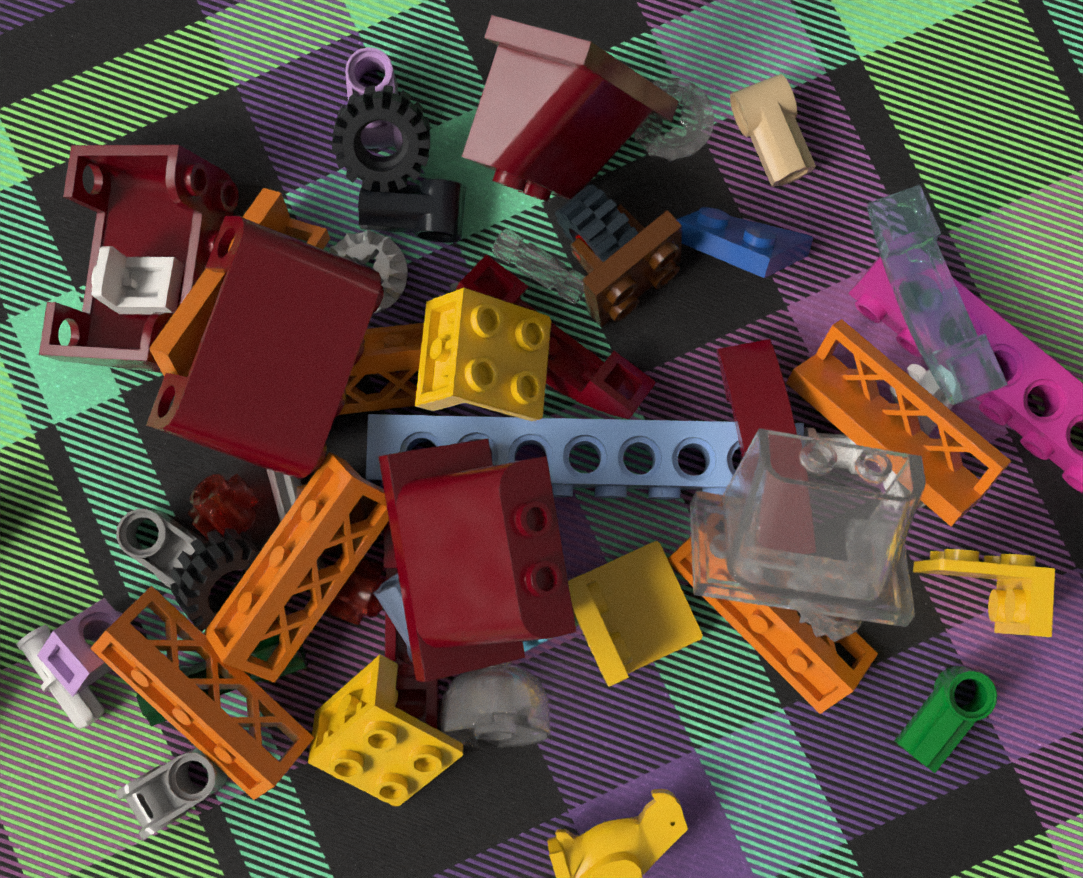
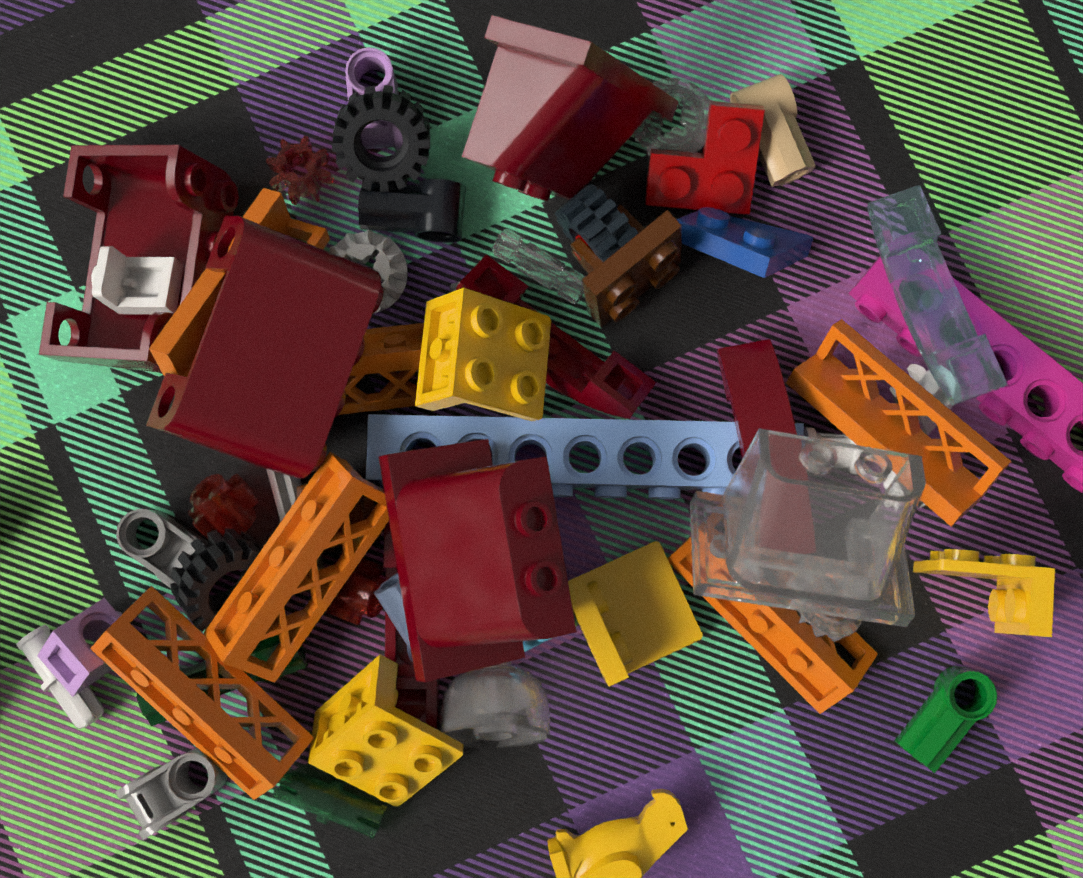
(300, 154): none -> clear red gear
(330, 802): none -> clear green pin
(721, 174): none -> red plate

